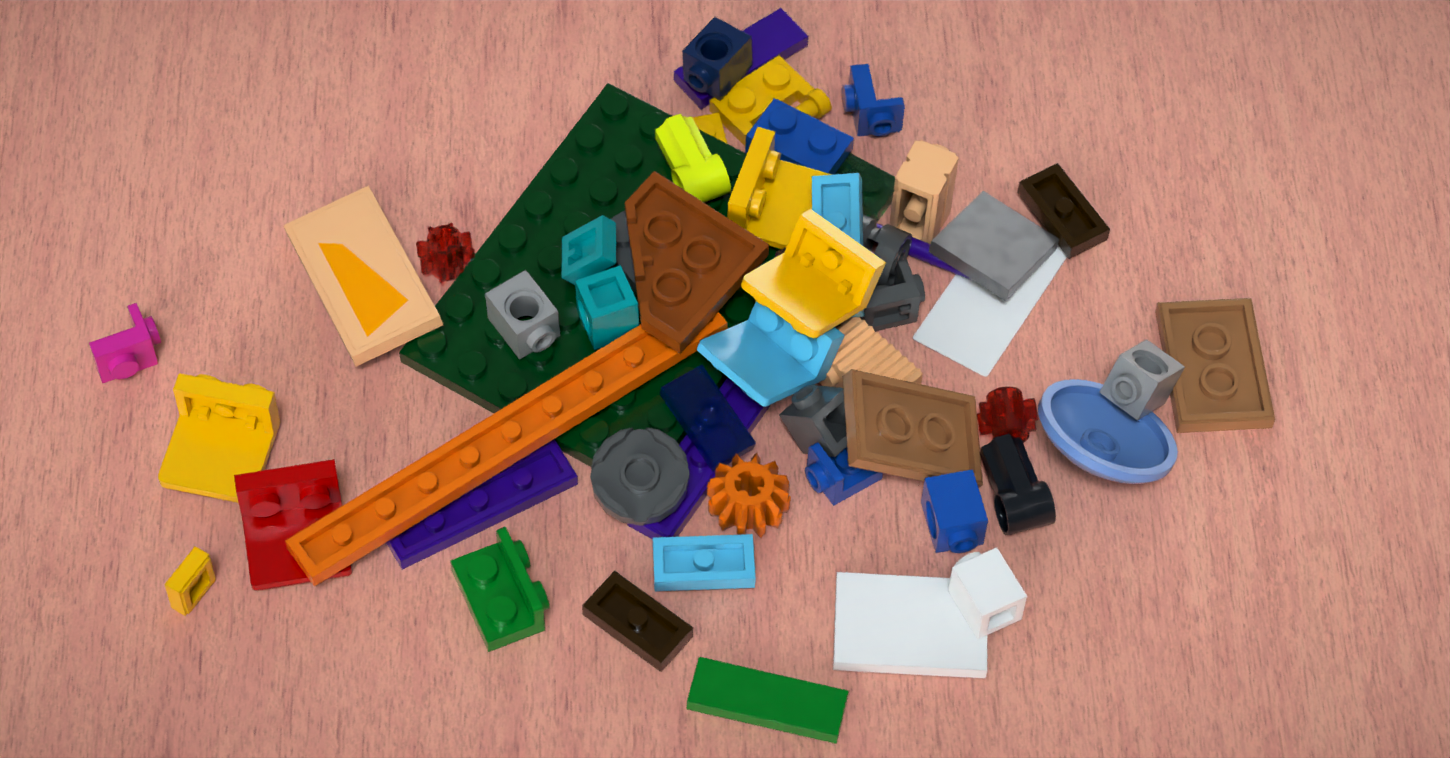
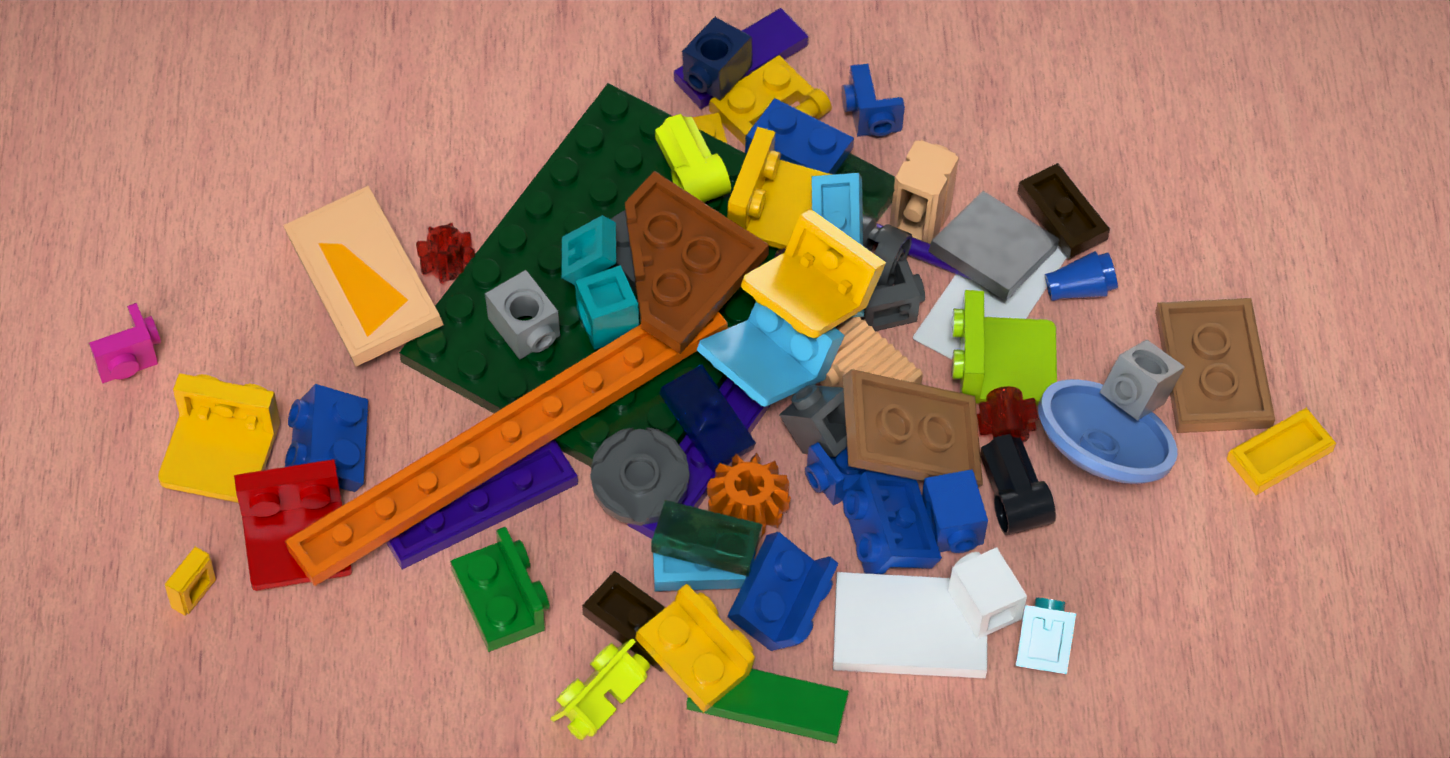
(330, 427): none -> blue bracket
(585, 702): none -> neon yellow hinge
(697, 648): none -> yellow bracket
(706, 538): none -> clear green plate
(782, 593): none -> blue bracket
(890, 523): none -> blue bracket
(1002, 351): none -> lime bracket
(1046, 636): none -> bracket
(1083, 278): none -> blue cone
(1281, 451): none -> yellow tile

